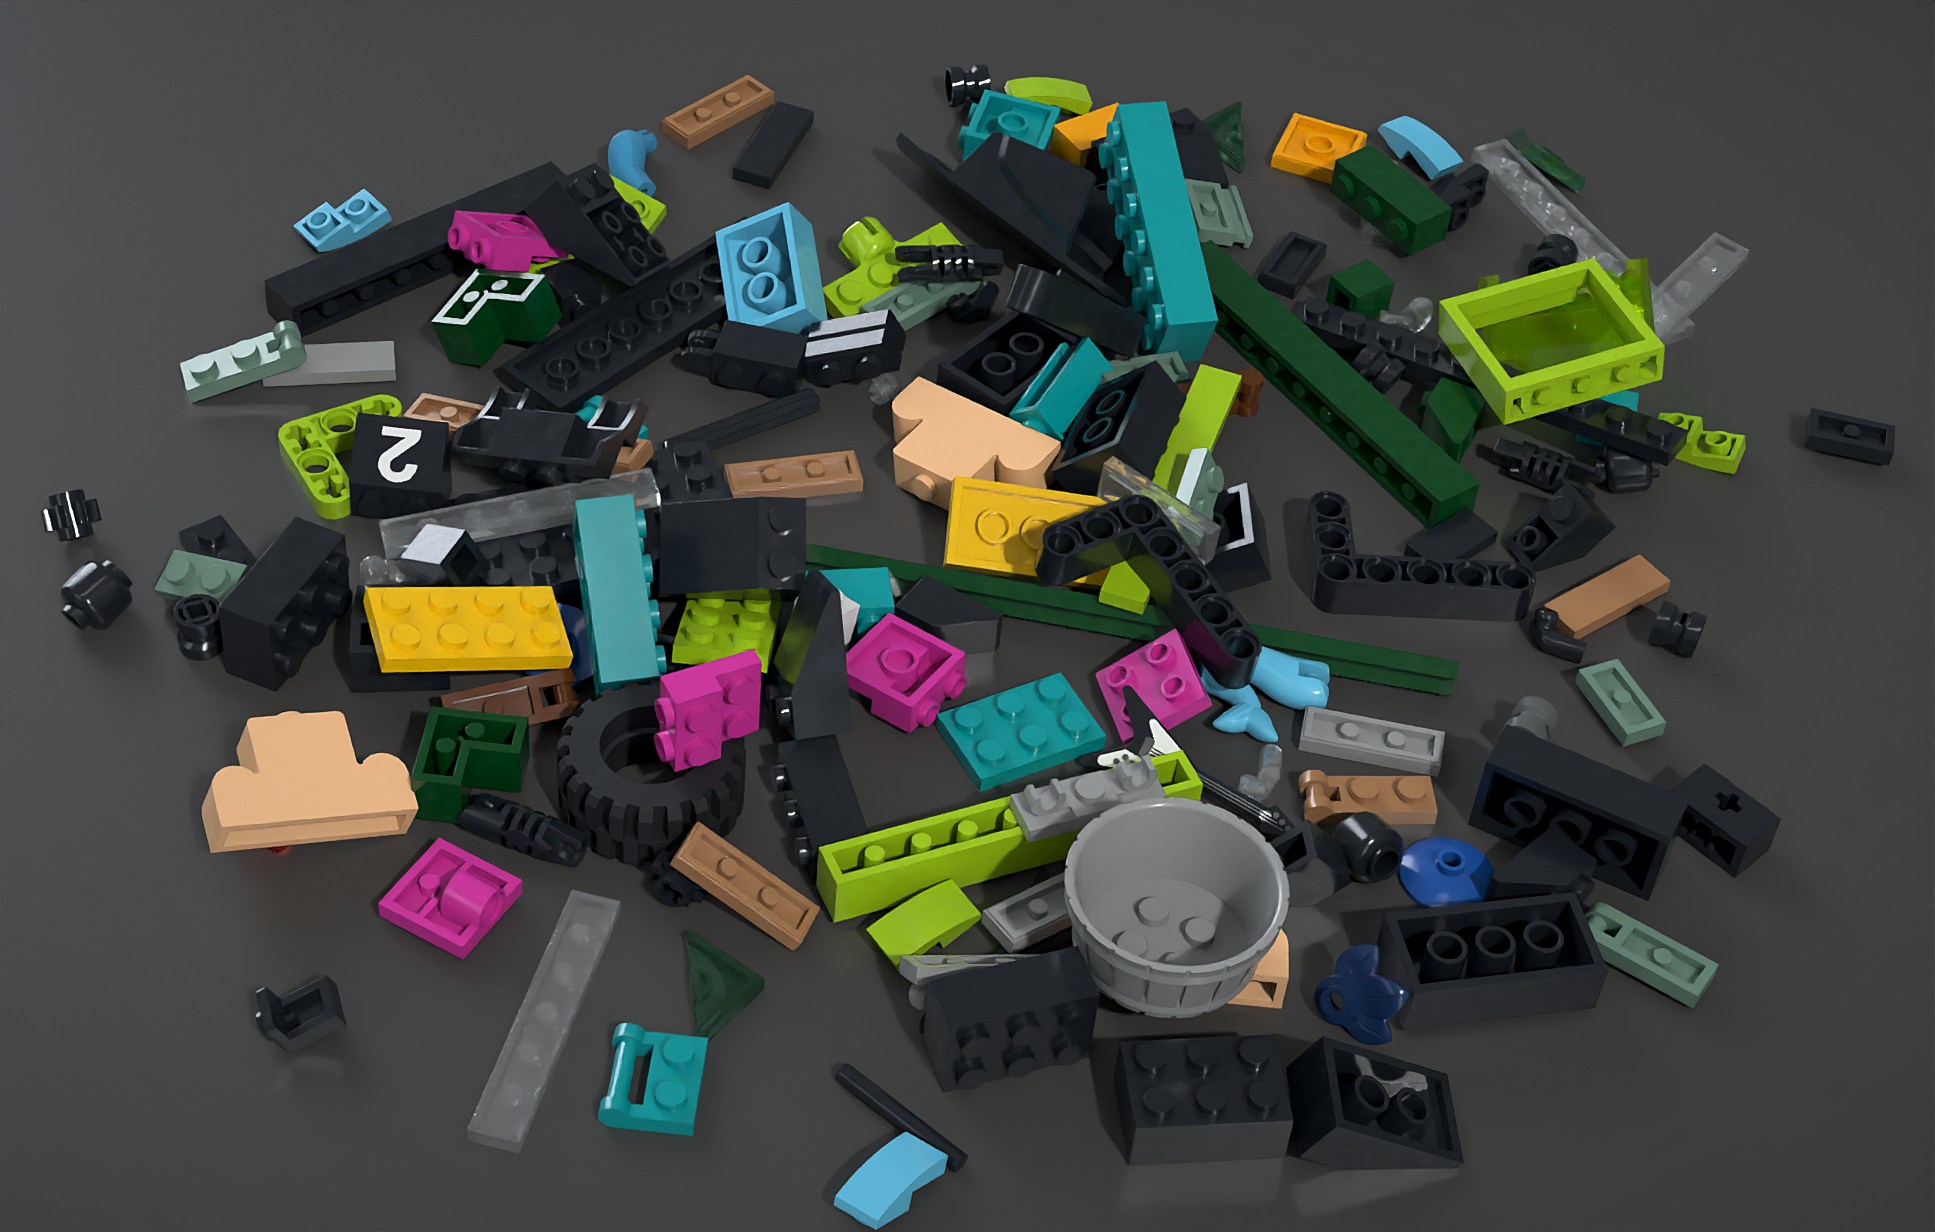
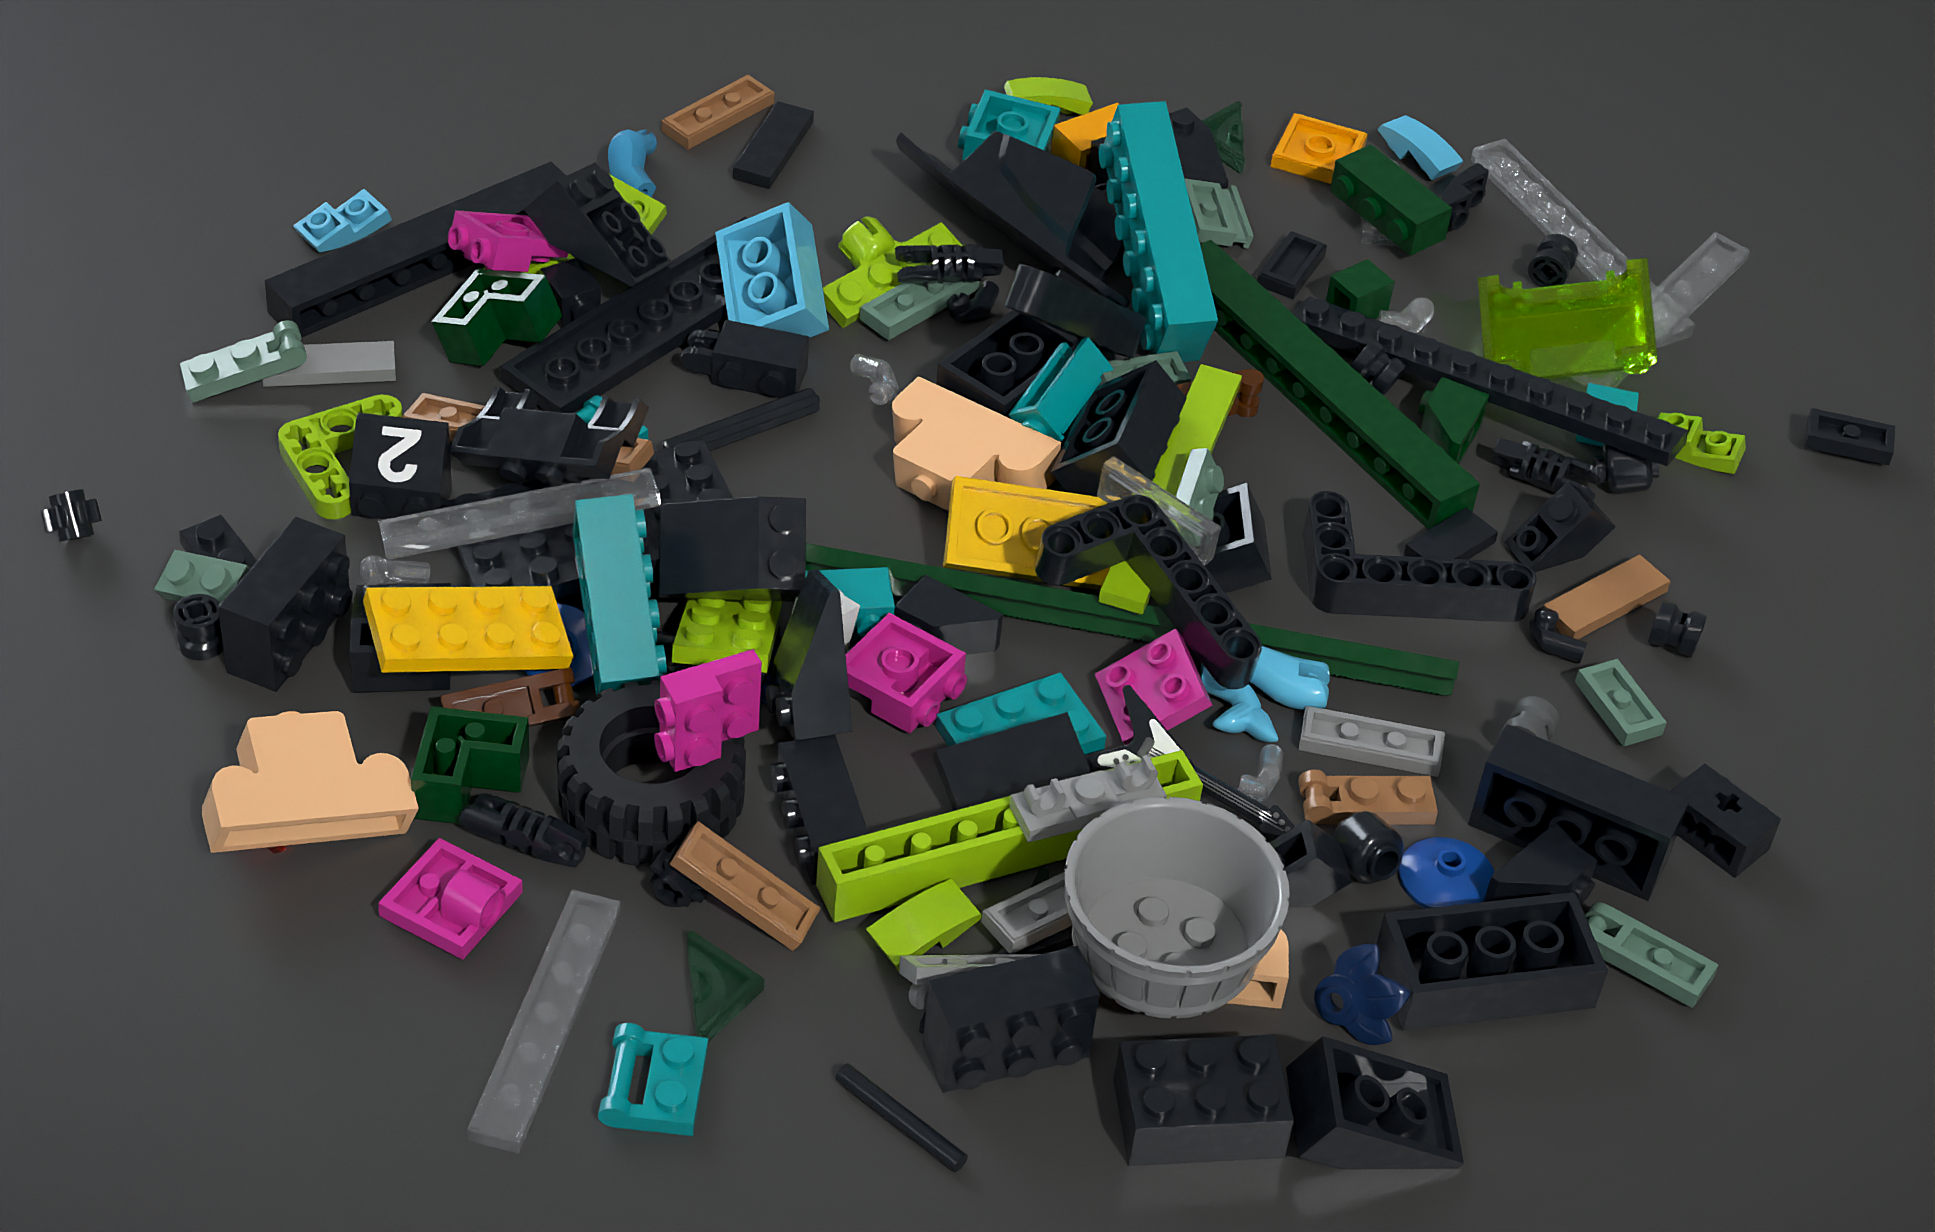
(96, 595): black head -> none
(302, 1015): black bracket -> none
(444, 557): black brick -> none
(796, 476): medium nougat tile -> none
(855, 347): black brick -> none
(887, 1179): medium azure slope -> none
(966, 84): black wheel -> none
(1010, 761): none -> black tile
(1547, 160): clear green tile -> none
(1562, 383): lime window -> none

